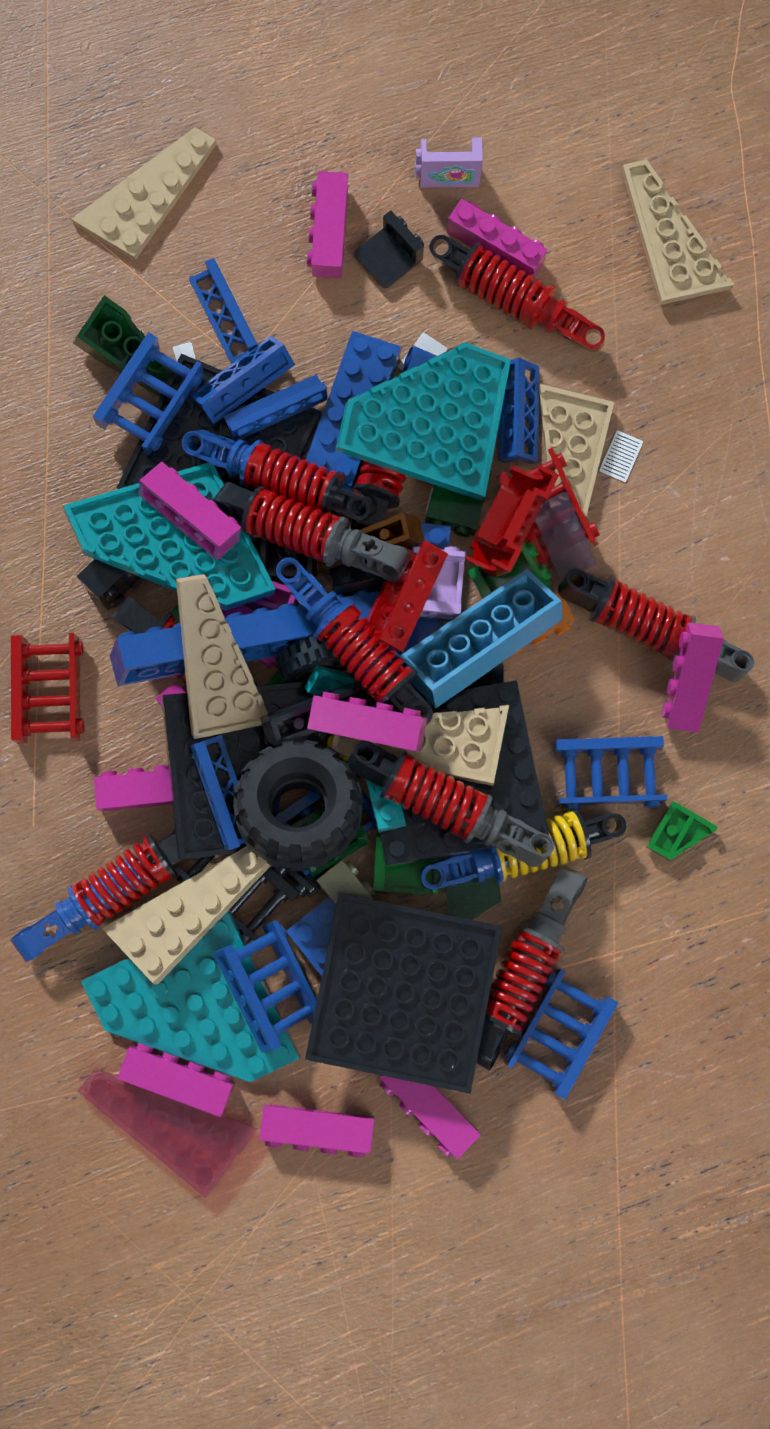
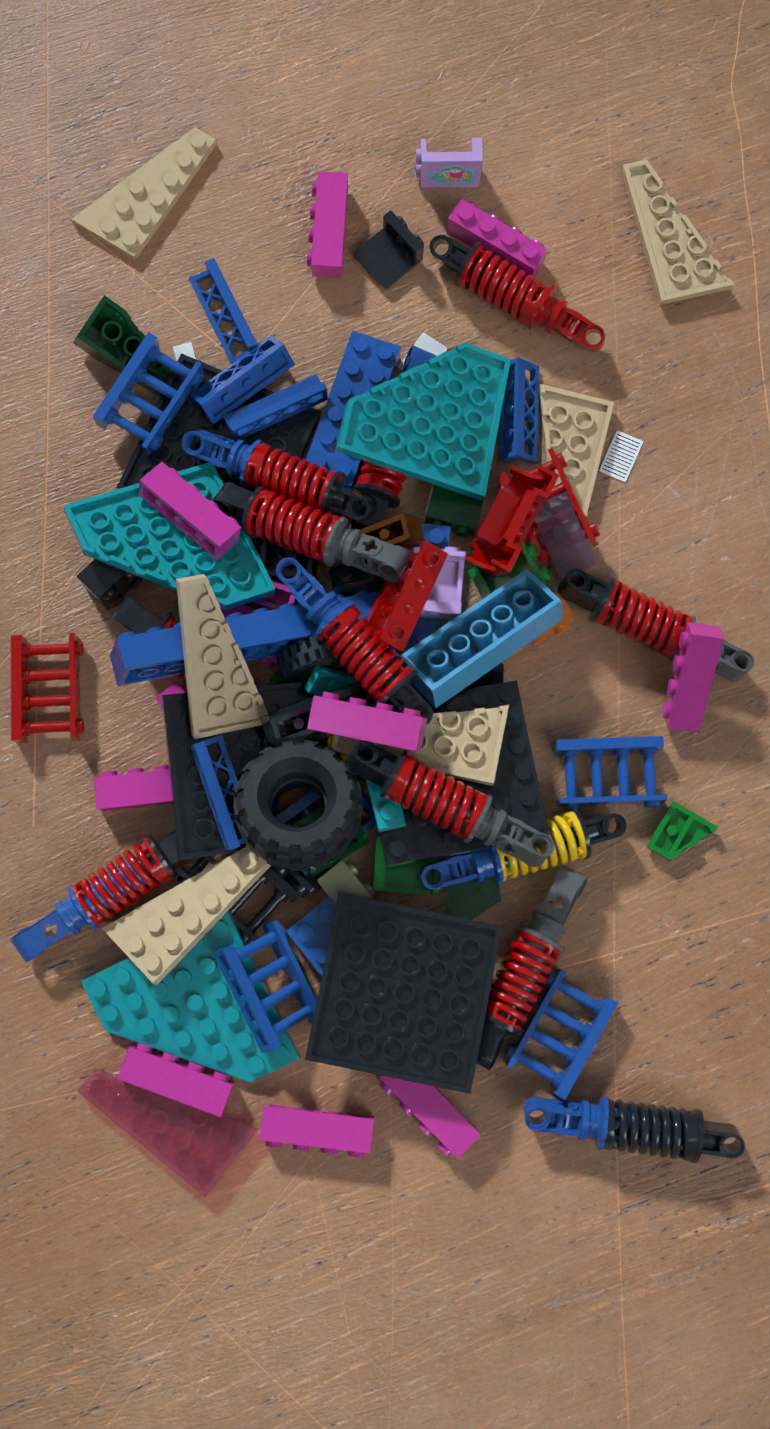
(636, 1127): none -> black piece

